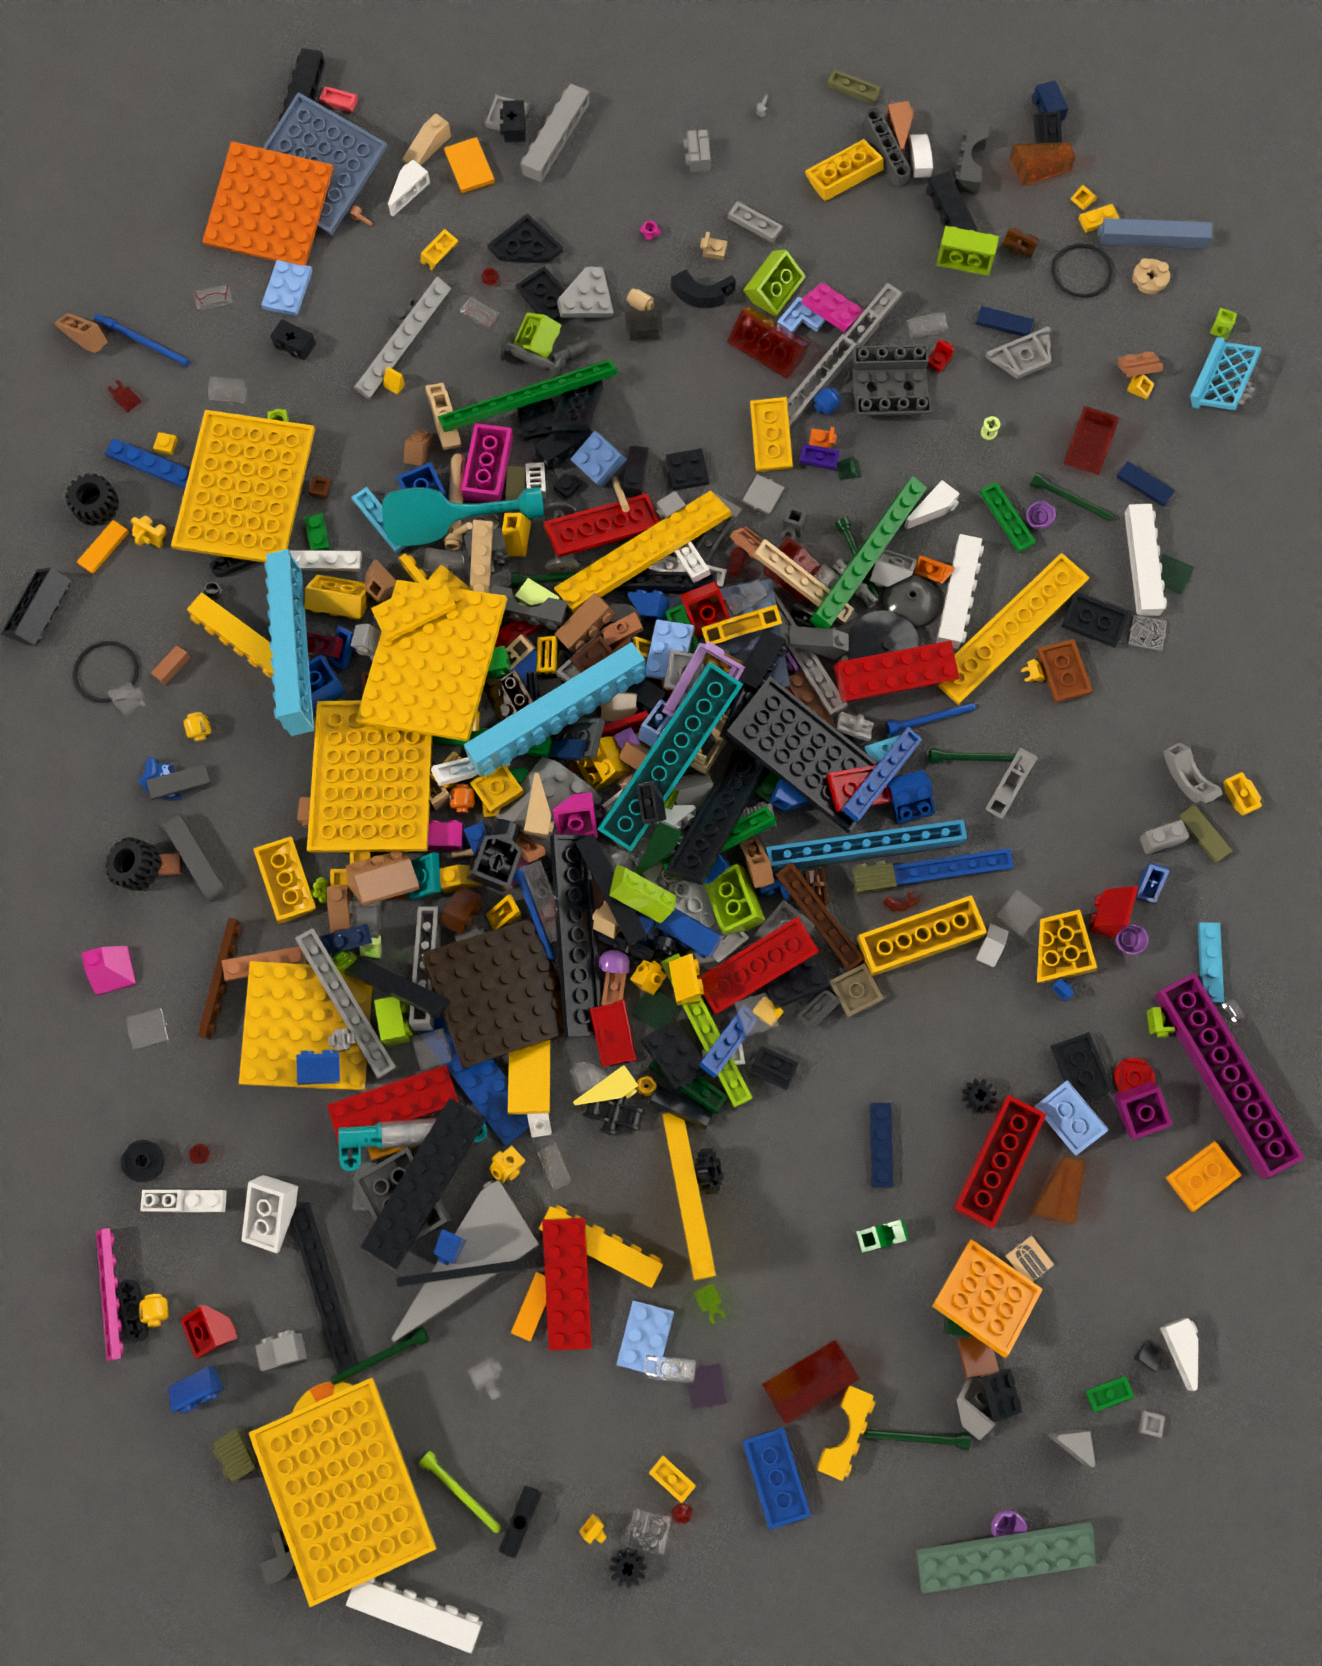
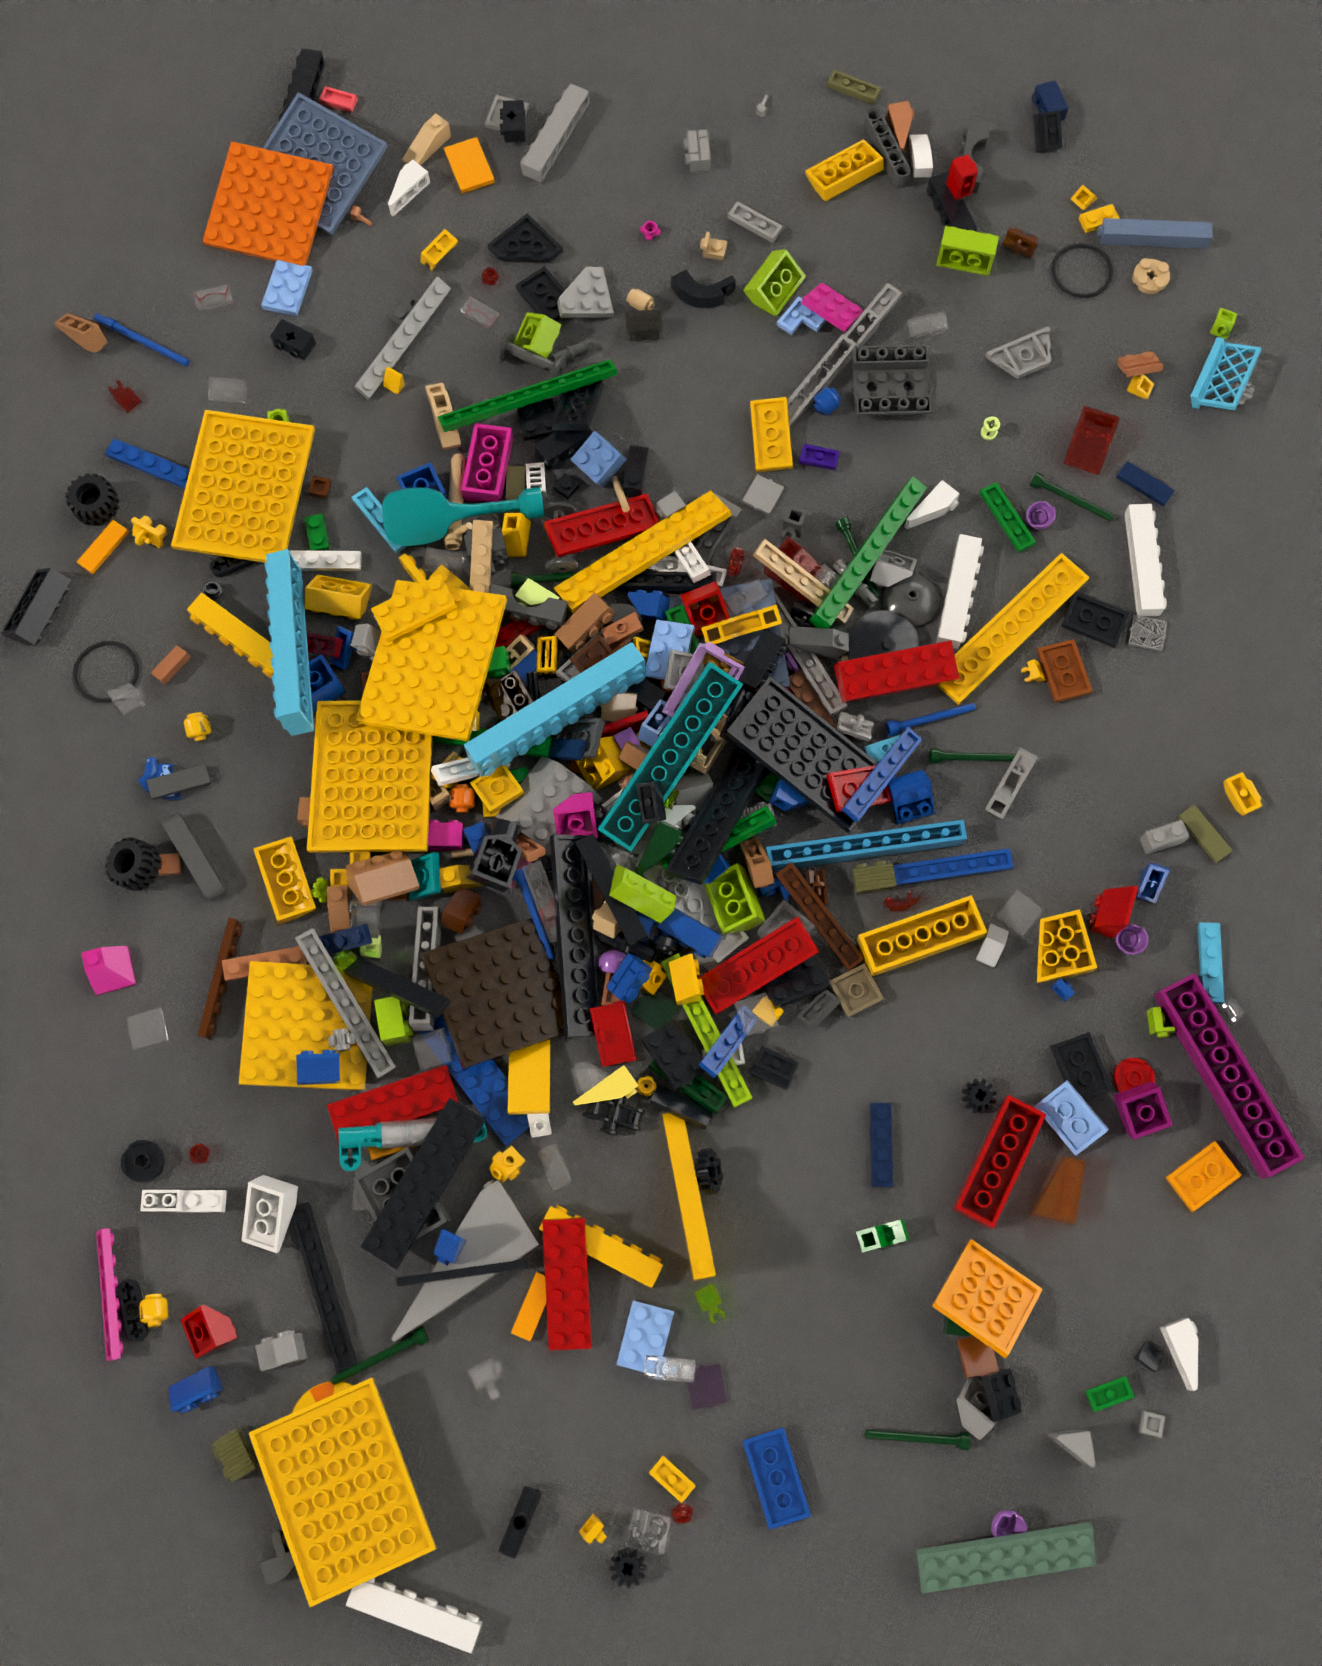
(165, 443): yellow plate -> none
(379, 582): medium nougat slope -> none
(417, 447): medium nougat slope -> none
(430, 1463): lime piece -> none
(504, 913): yellow slope -> none
(538, 817): tan slope -> none
(629, 978): none -> blue brick
(687, 469): black plate -> none
(746, 539): nougat plate -> none
(767, 342): clear red slope -> none
(810, 1381): clear red slope -> none
(823, 438): orange bracket -> none
(836, 1459): yellow arch -> none
(848, 469): clear green slope -> none
(933, 569): orange slope -> none
(940, 356): red bracket -> none
(962, 176): none -> red brick
(1004, 321): dark blue tile -> none
(1029, 1259): piece -> none
(1041, 160): clear orange wedge -> none
(1175, 573): clear green piece -> none
(1187, 776): light grey arch -> none

